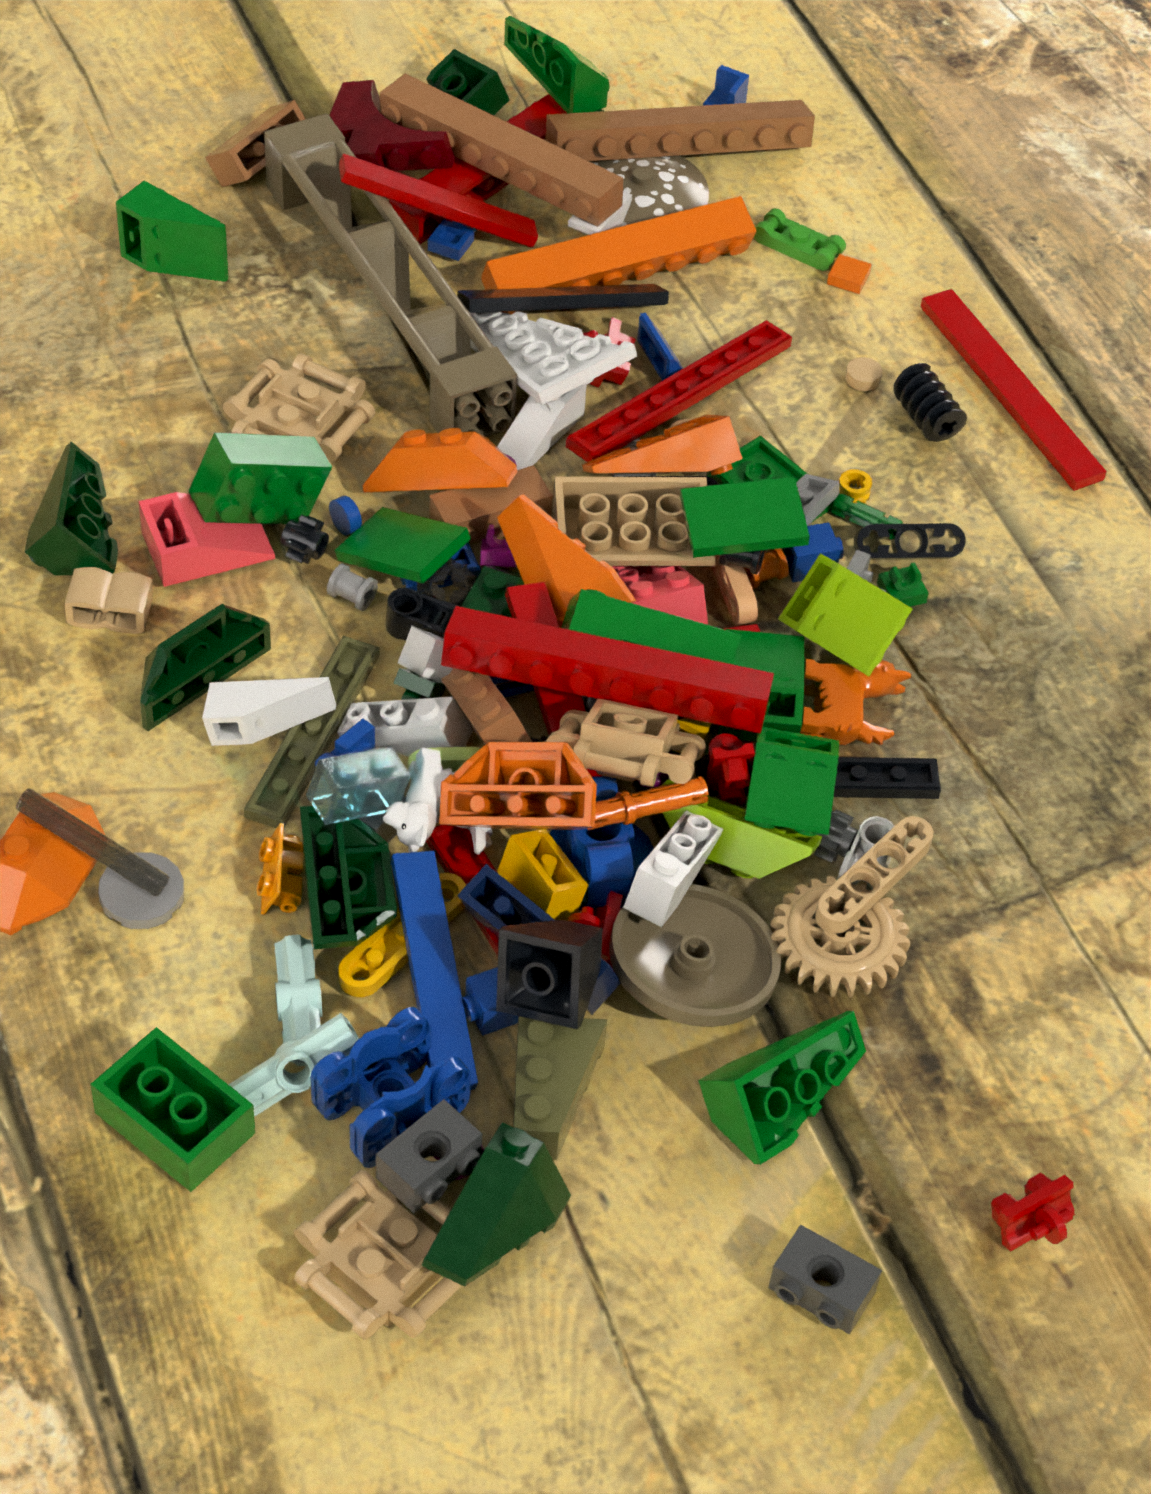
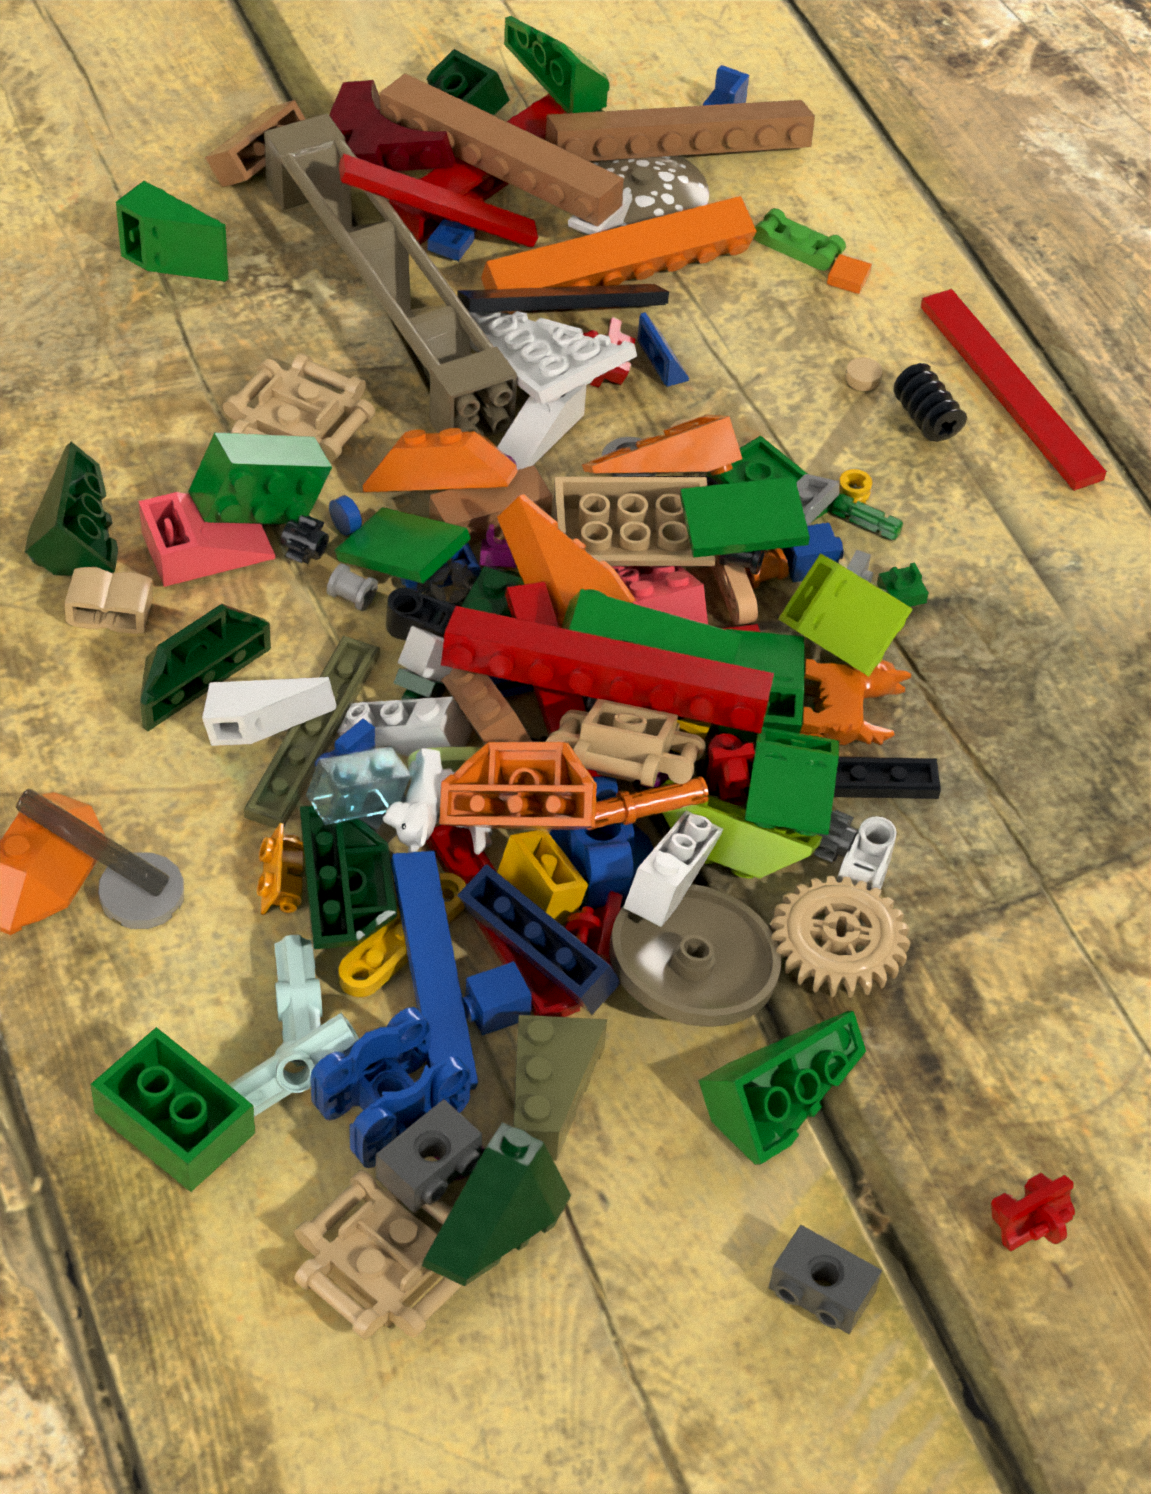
(548, 970): black slope -> none
(678, 392): red tile -> none
(879, 877): tan beam -> none
(937, 550): black beam -> none

